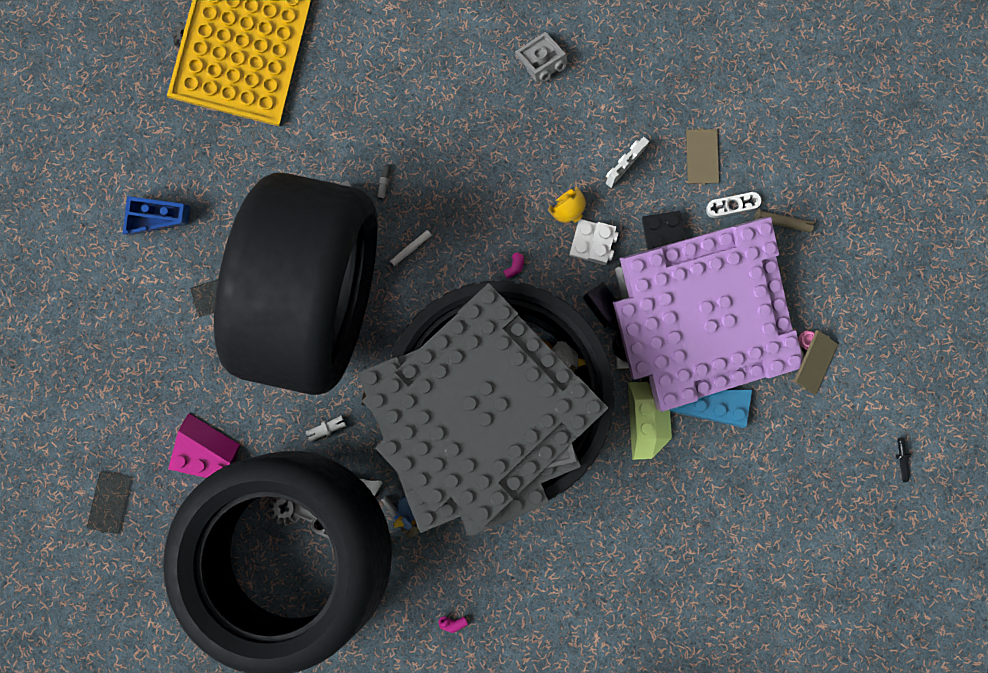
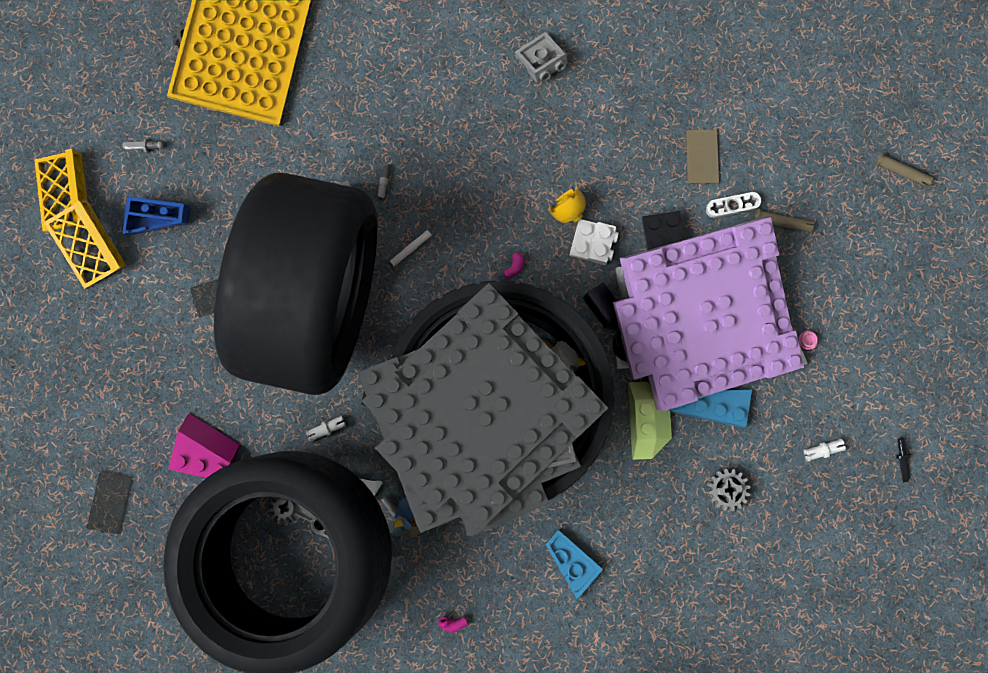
(75, 184): none -> yellow fence
(96, 232): none -> yellow fence
(145, 145): none -> light grey piece
(573, 563): none -> dark azure wing
(626, 161): white wing -> none
(727, 481): none -> light grey gear
(815, 362): dark tan piece -> none
(824, 450): none -> white pin
(903, 170): none -> dark tan pin

